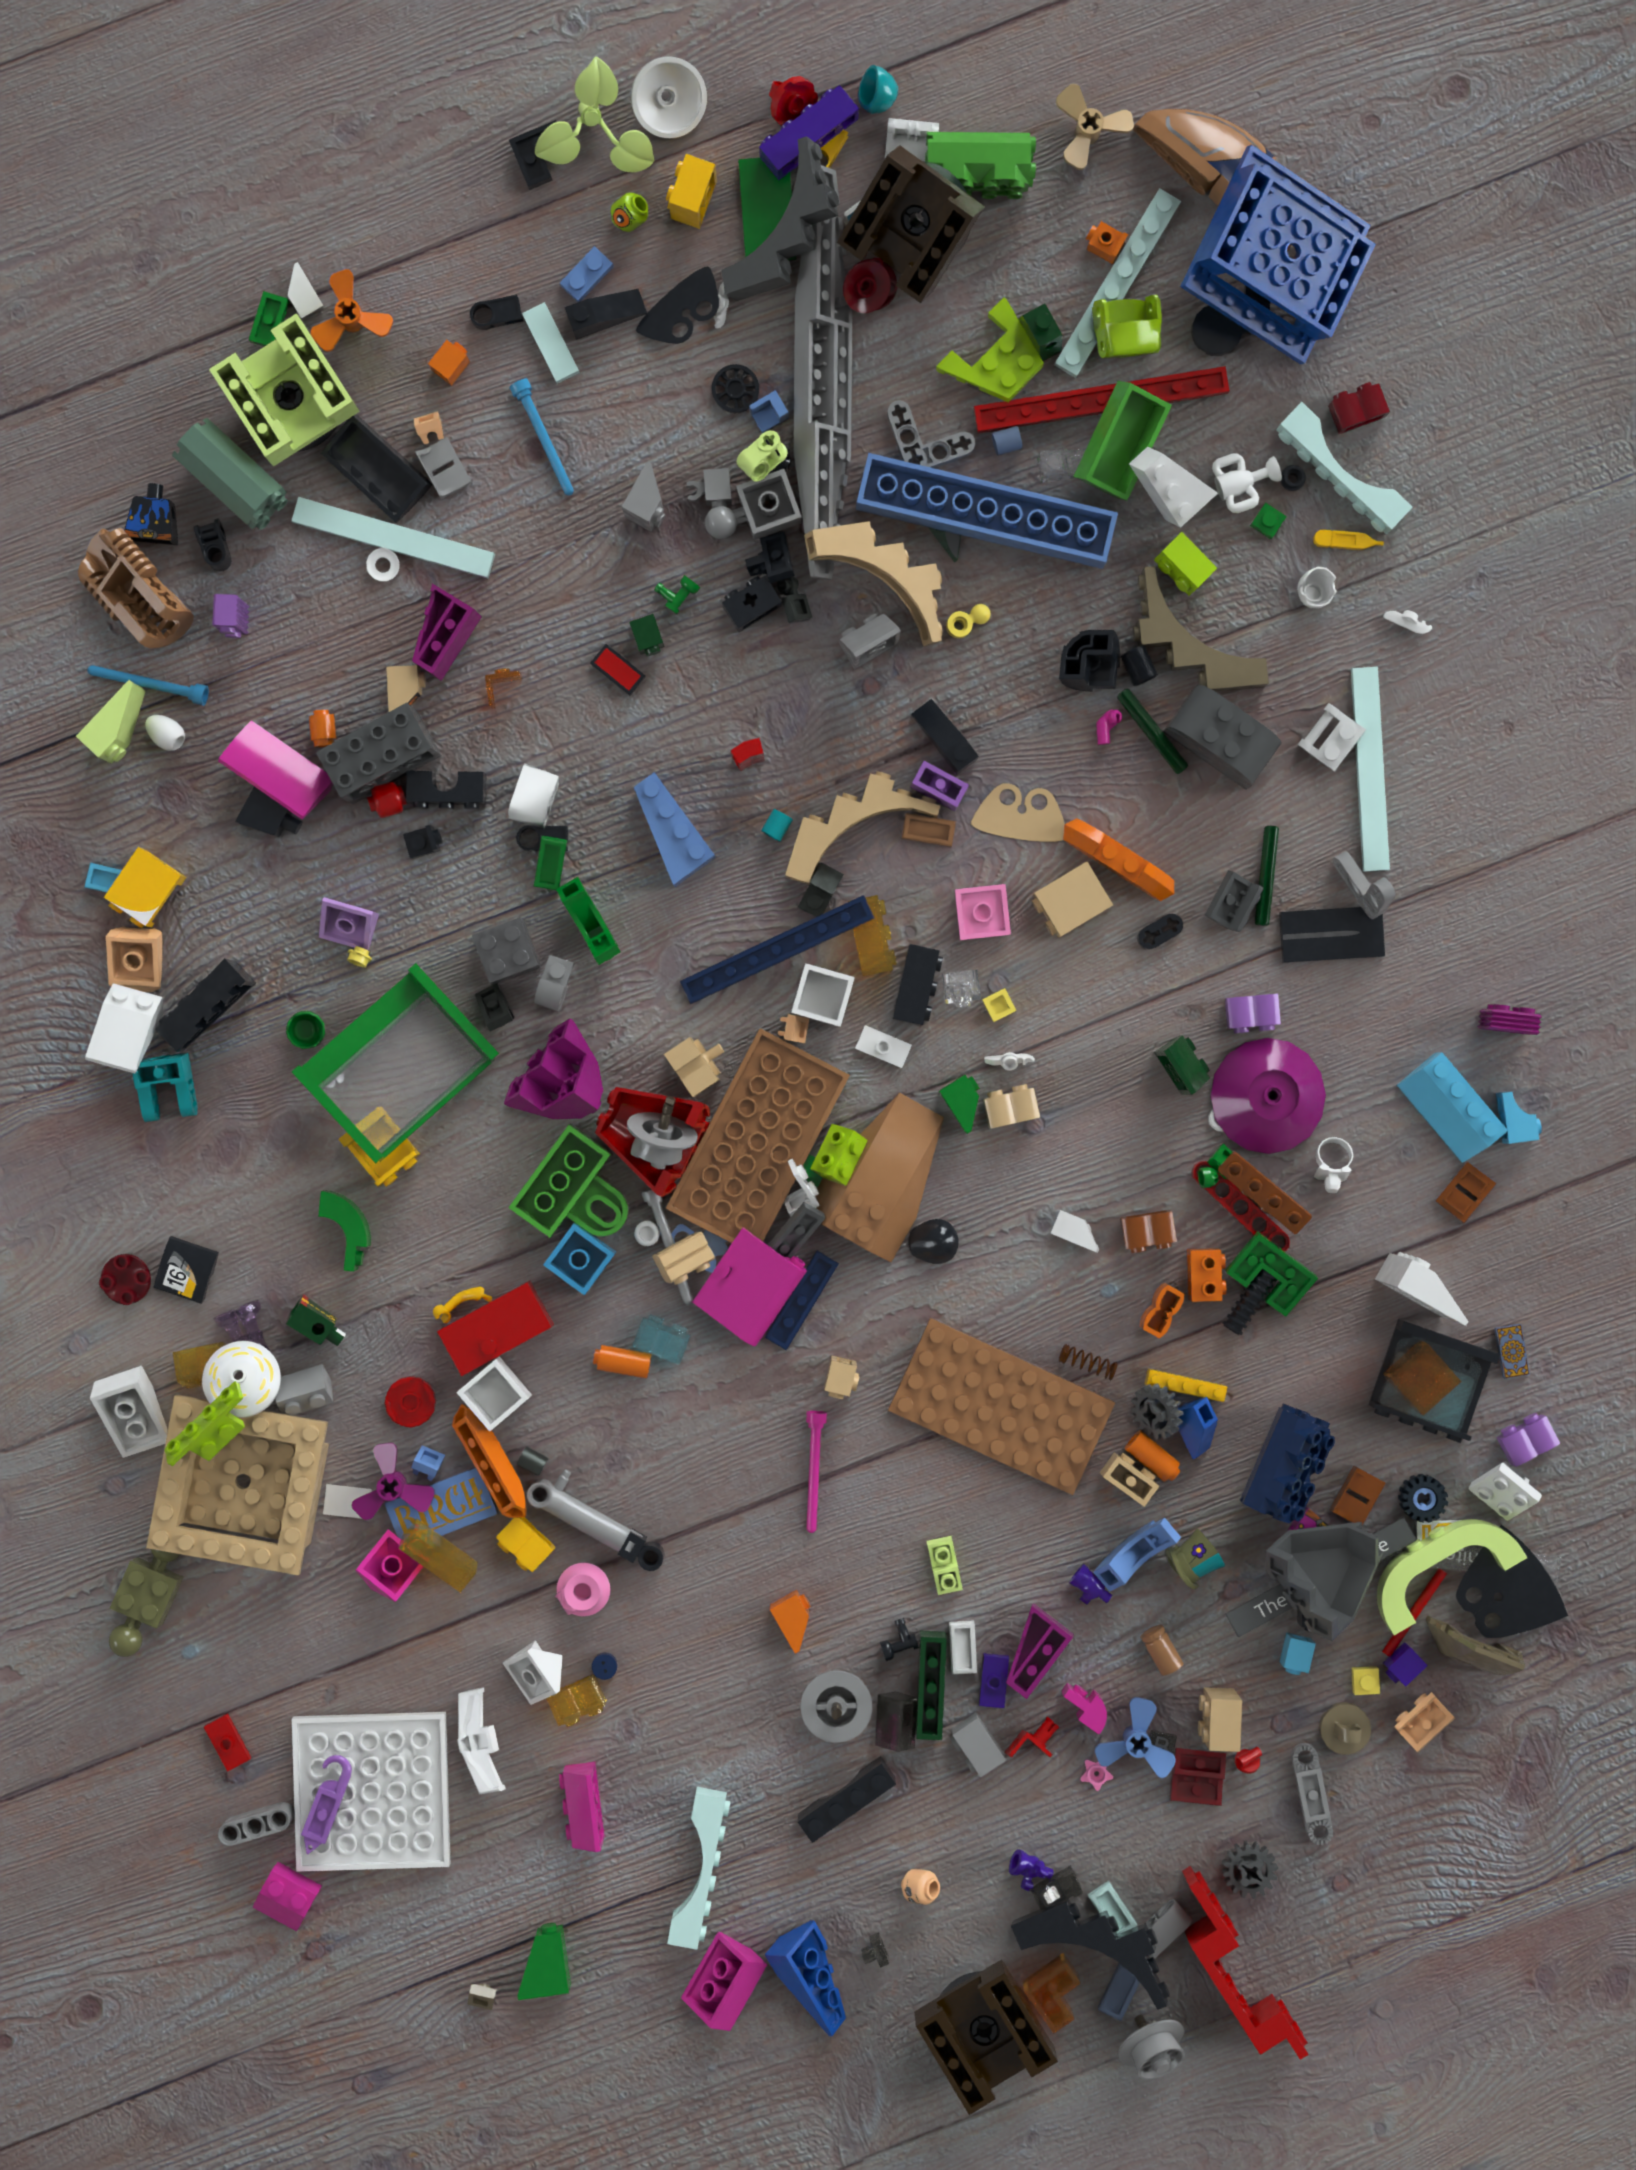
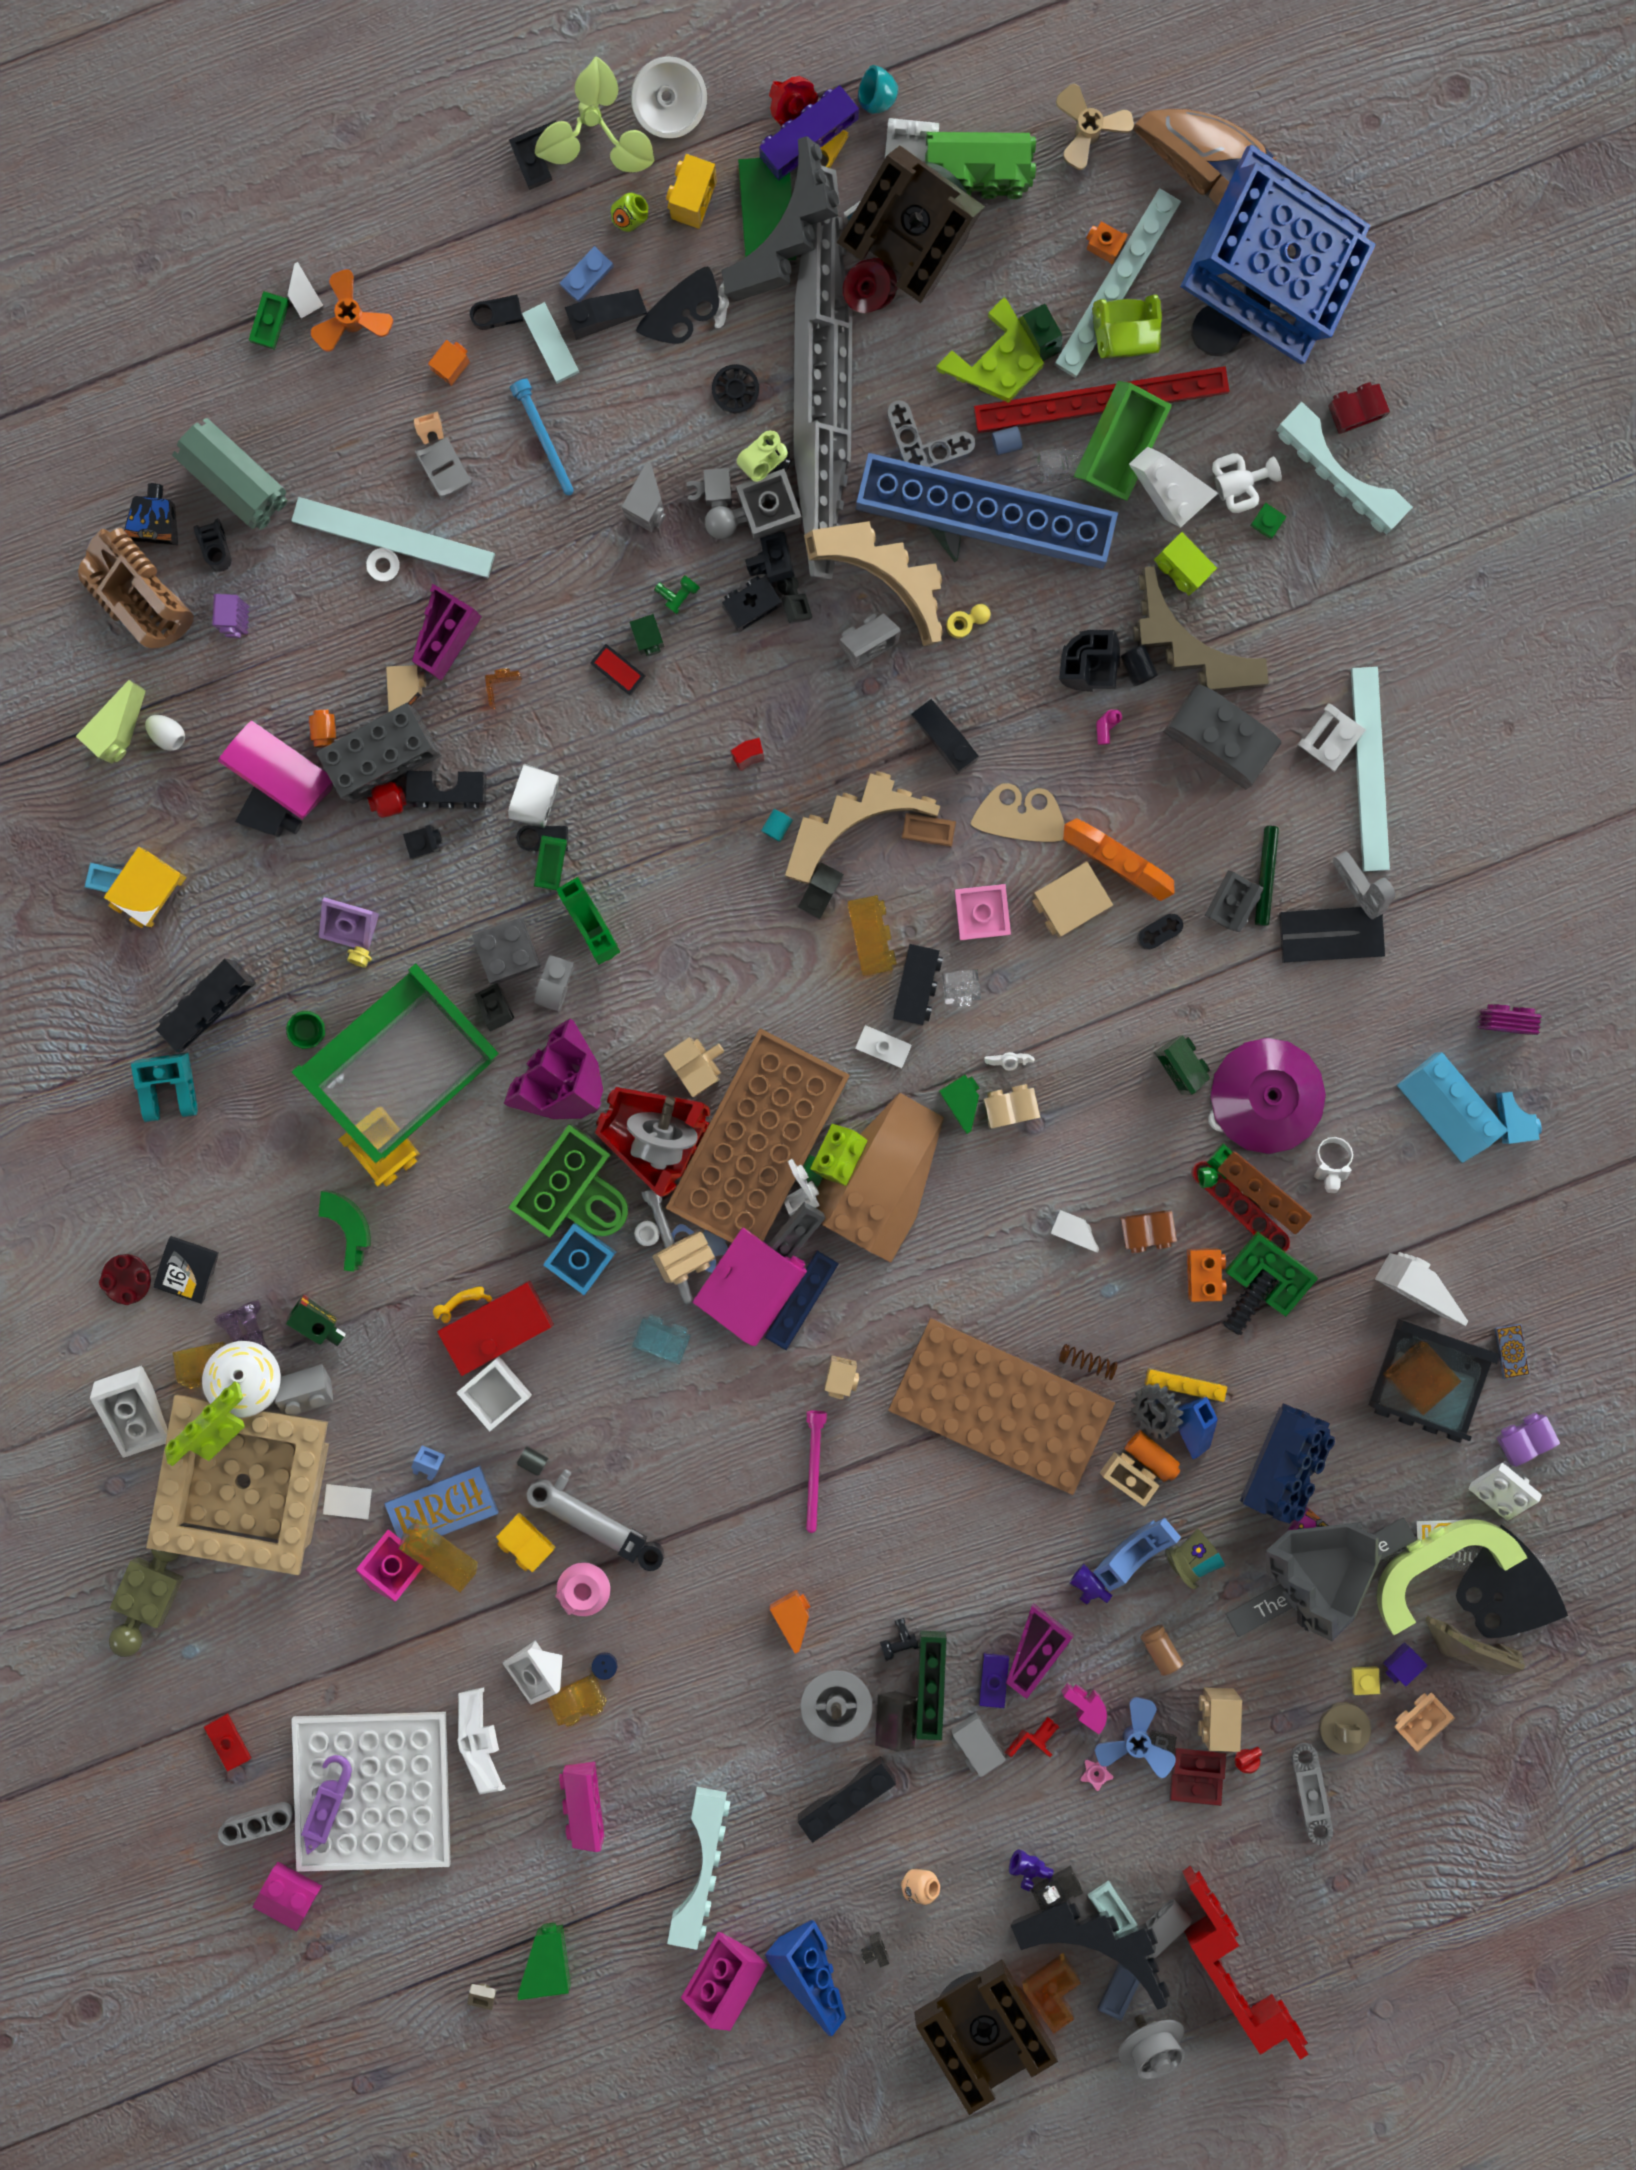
(124, 1028): white slope -> none
(134, 958): light nougat slope -> none
(197, 693): dark azure piece -> none
(265, 379): yellowish green piece -> none
(376, 468): black slope -> none
(410, 1401): red tile -> none
(415, 1495): magenta piece -> none
(490, 1463): orange brick -> none
(622, 1361): orange brick -> none
(674, 834): medium blue wedge -> none
(769, 411): medium blue panel -> none
(777, 949): dark blue tile -> none
(795, 1028): light nougat tile -> none
(822, 995): white piece -> none
(934, 1241): black hat -> none
(939, 785): medium lavender brick -> none
(944, 1565): yellowish green slope -> none
(962, 1647): white tile -> none
(999, 1005): light yellow plate -> none
(1152, 731): dark green axle -> none
(1159, 1315): orange brick -> none
(1244, 1878): dark grey gear -> none
(1252, 1012): medium lavender brick -> none
(1297, 1653): medium azure brick -> none
(1298, 472): black plate -> none
(1317, 587): white hair -> none
(1344, 540): yellow piece -> none
(1364, 1485): dark orange piece -> none
(1408, 620): white piece -> none
(1416, 1609): red bar -> none
(1421, 1511): black bush -> none
(1457, 1202): dark orange piece -> none

